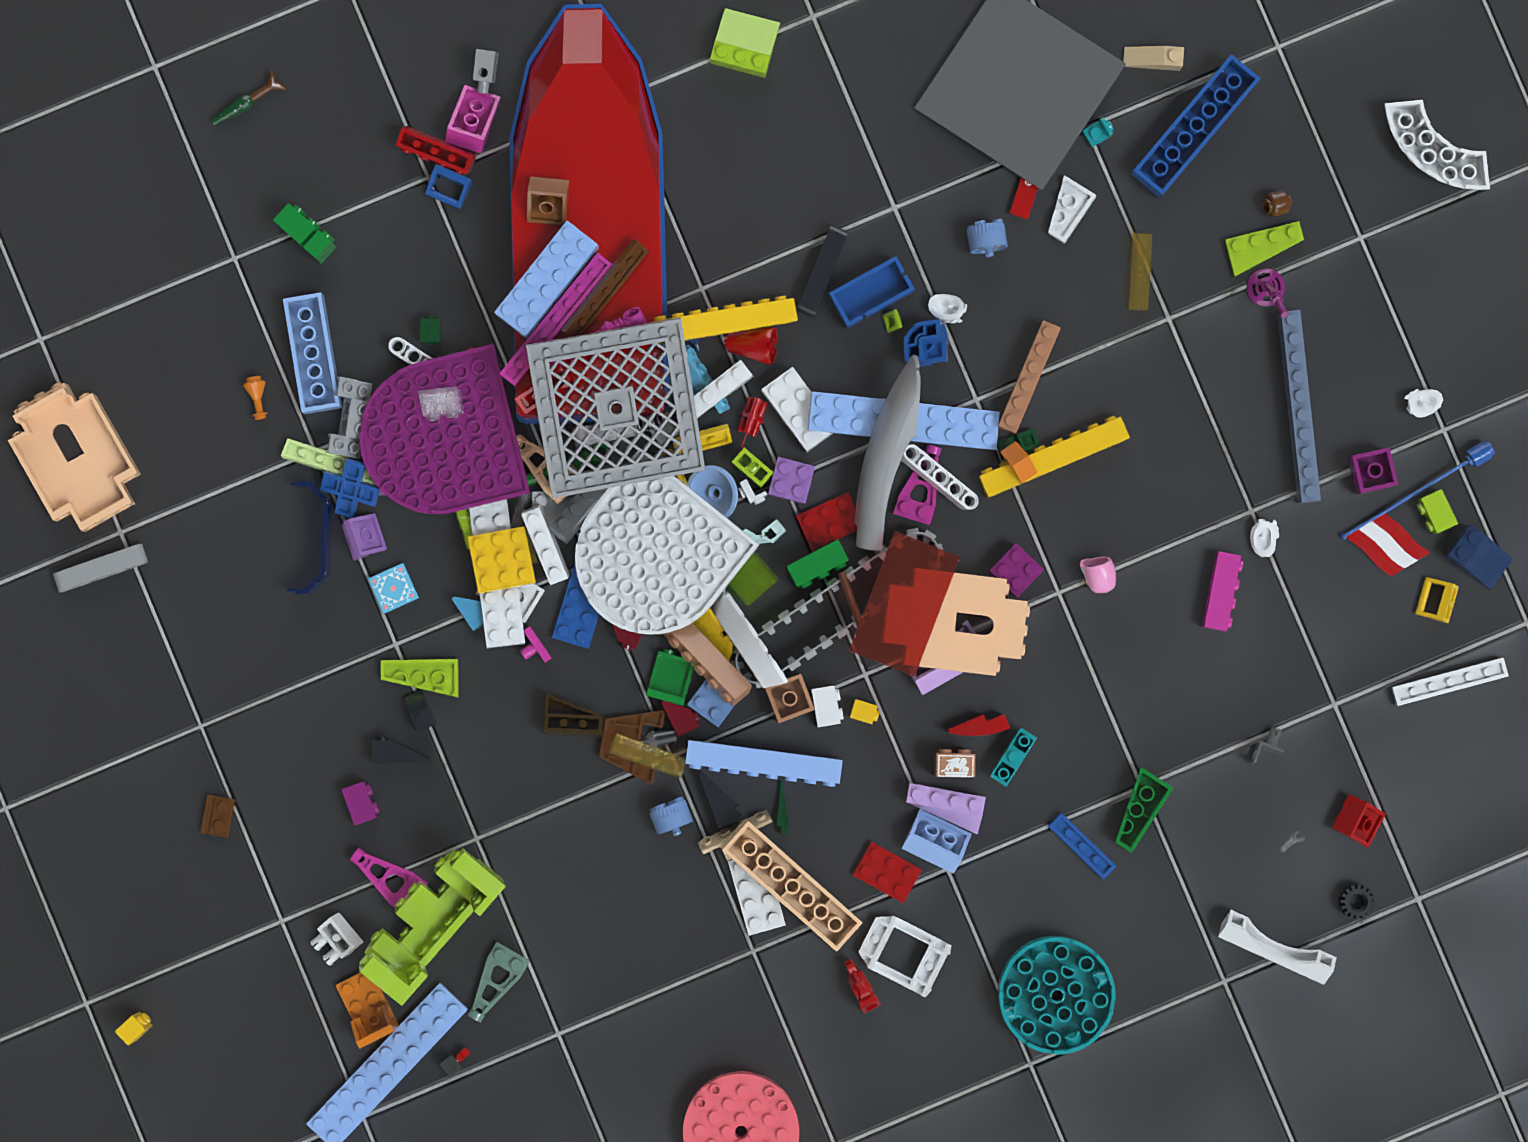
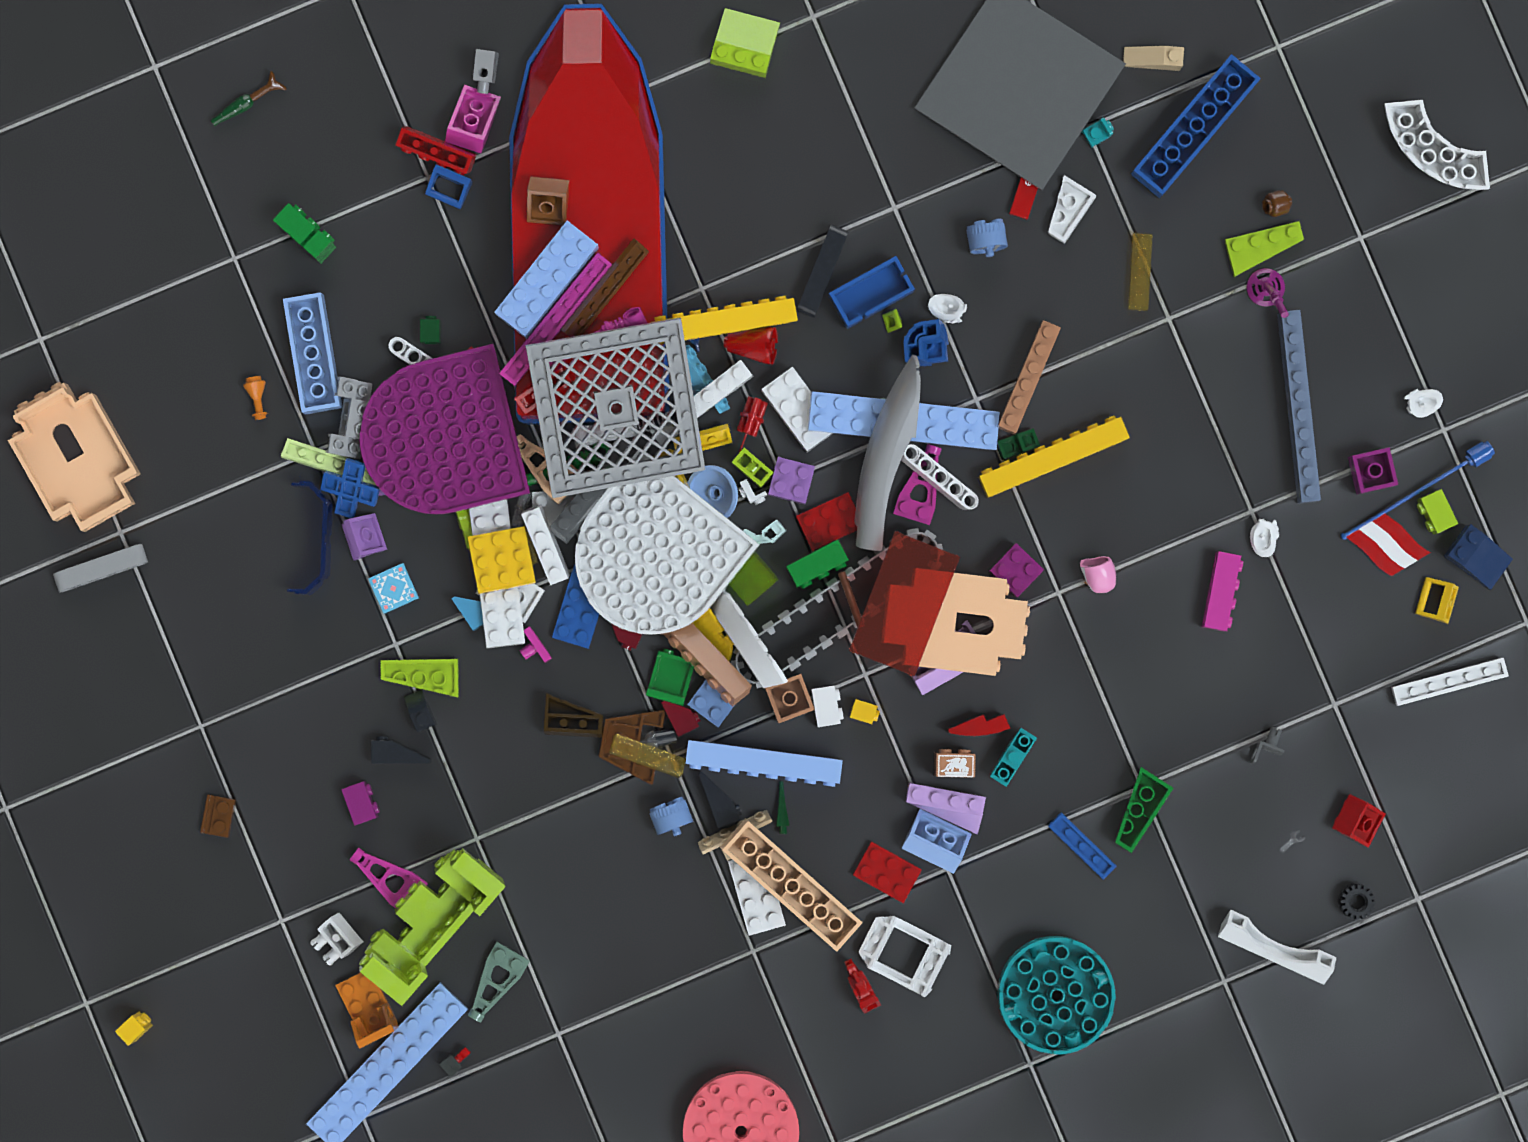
(441, 403): clear slope -> none
(1019, 462): orange slope -> none

